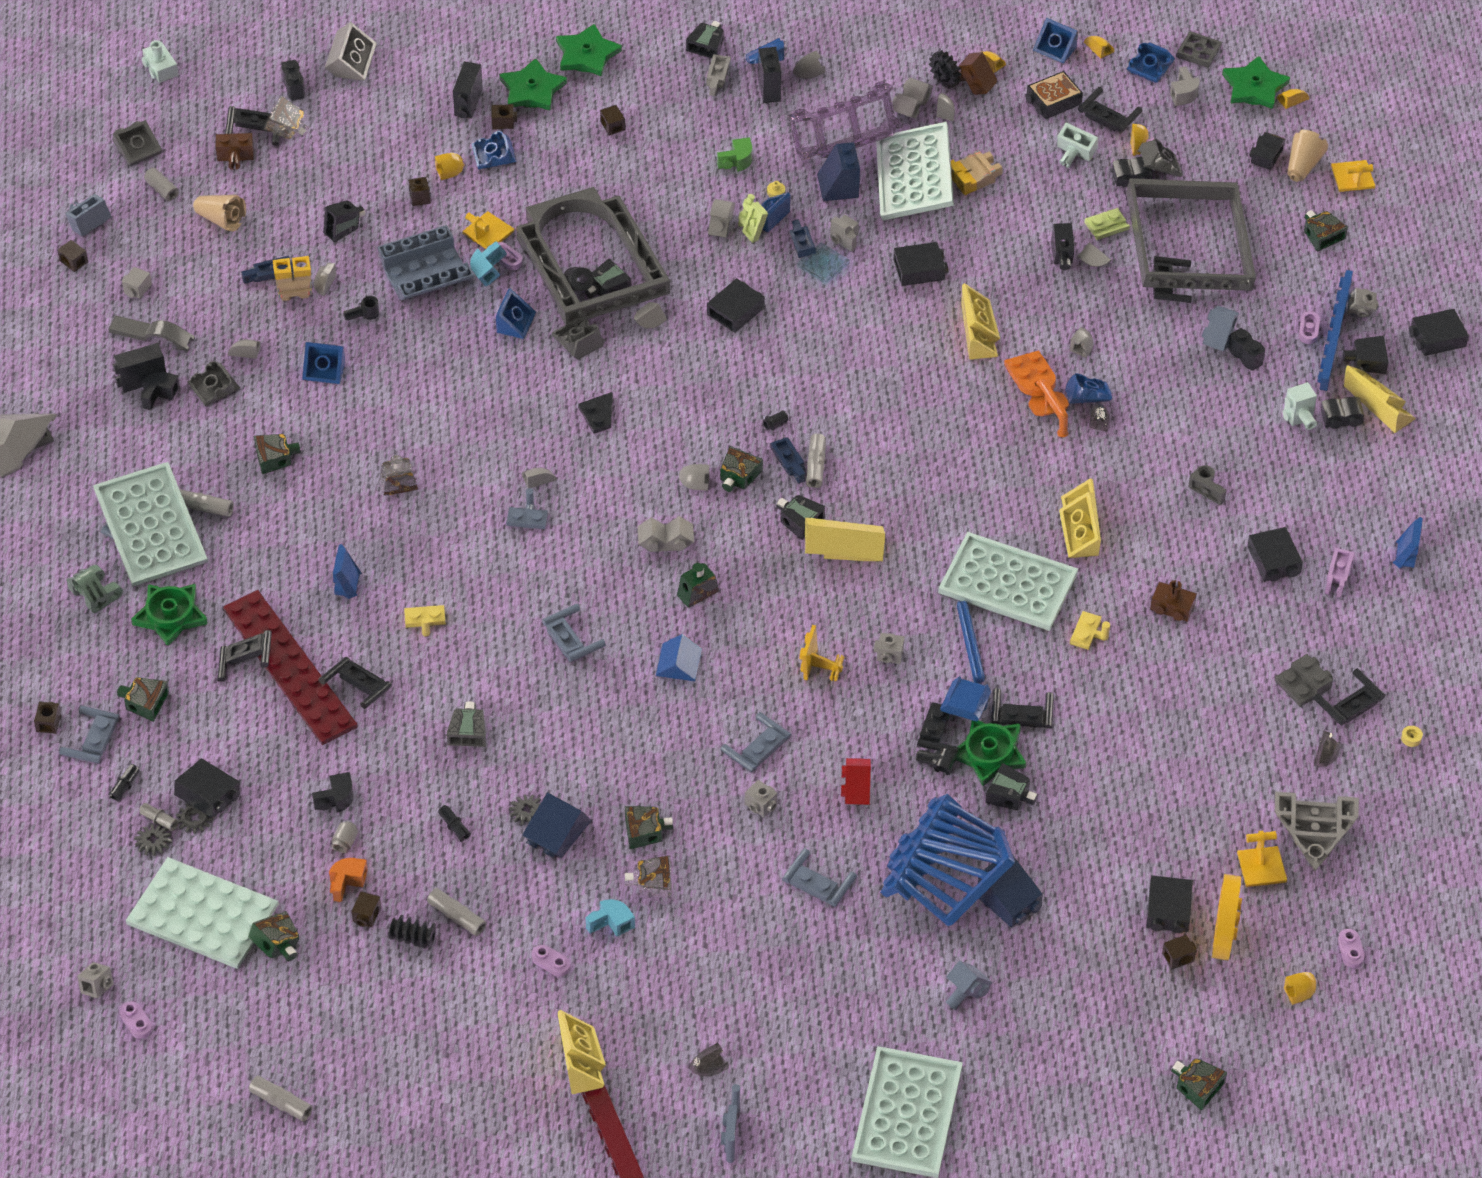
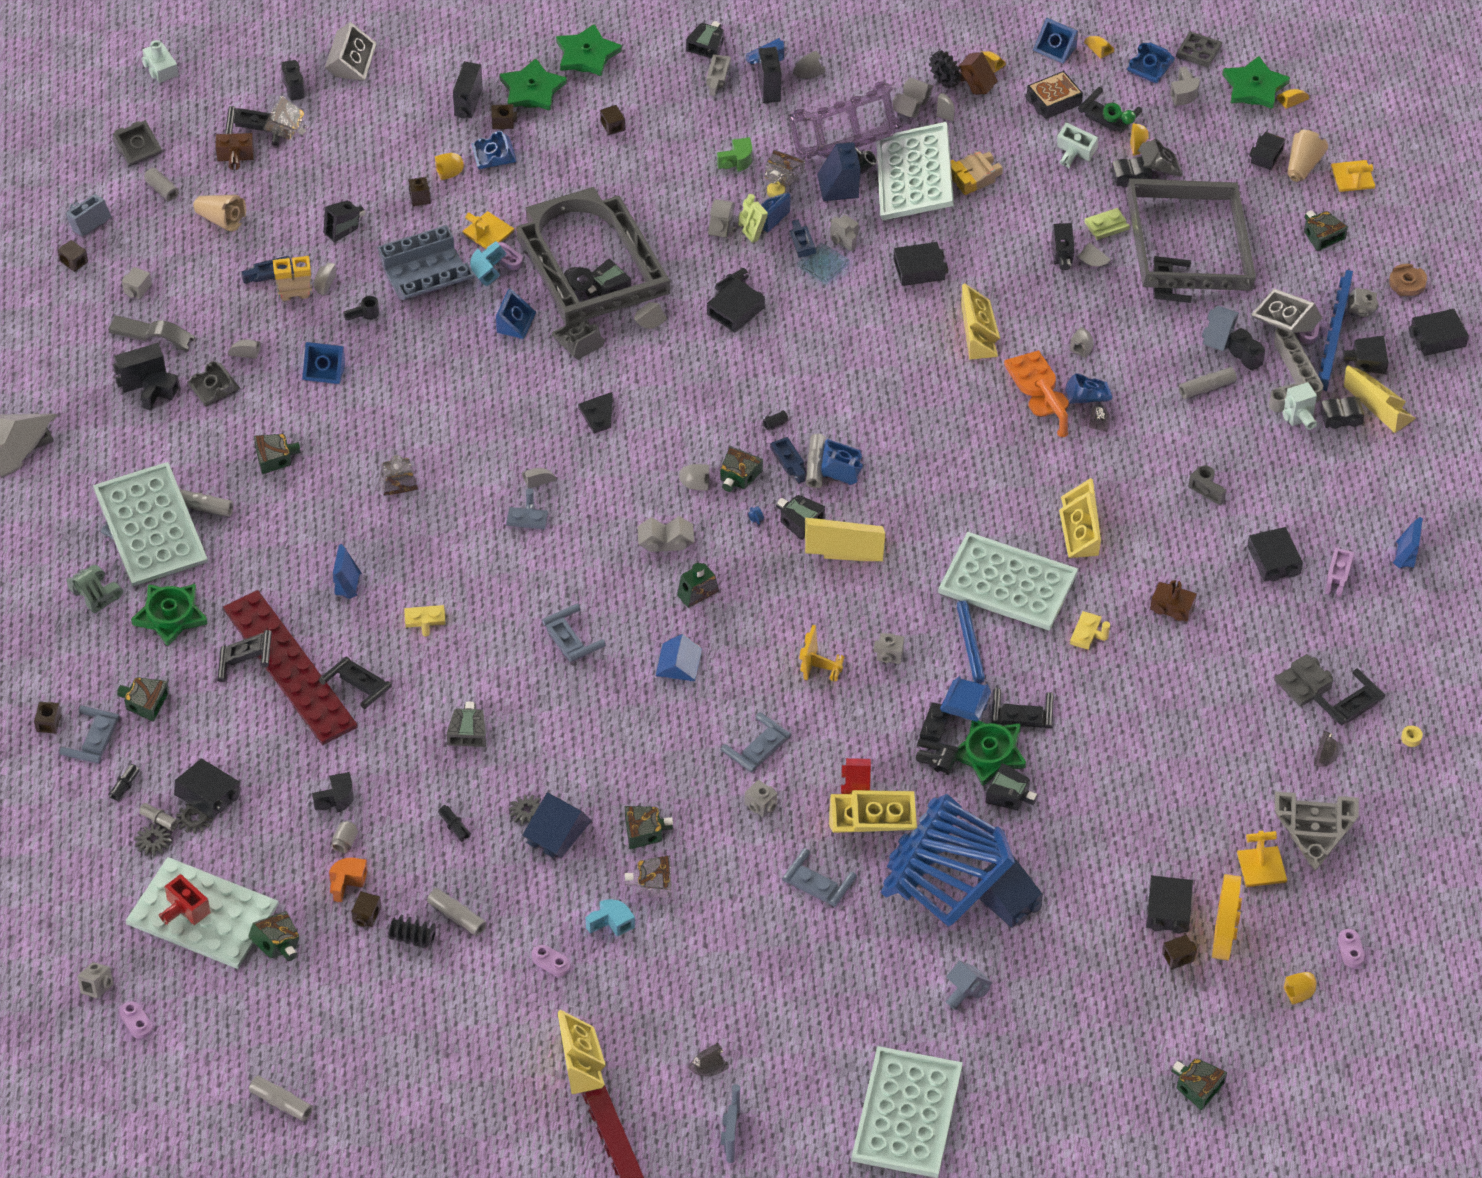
(185, 901): none -> red brick
(731, 277): none -> black axle
(755, 515): none -> blue plate
(784, 168): none -> clear torso
(841, 462): none -> blue slope
(866, 160): none -> black axle
(872, 811): none -> light yellow slope
(1127, 116): none -> green plate
(1207, 383): none -> light grey axle
(1288, 312): none -> light grey slope
(1298, 366): none -> light grey beam
(1407, 288): none -> medium nougat plate

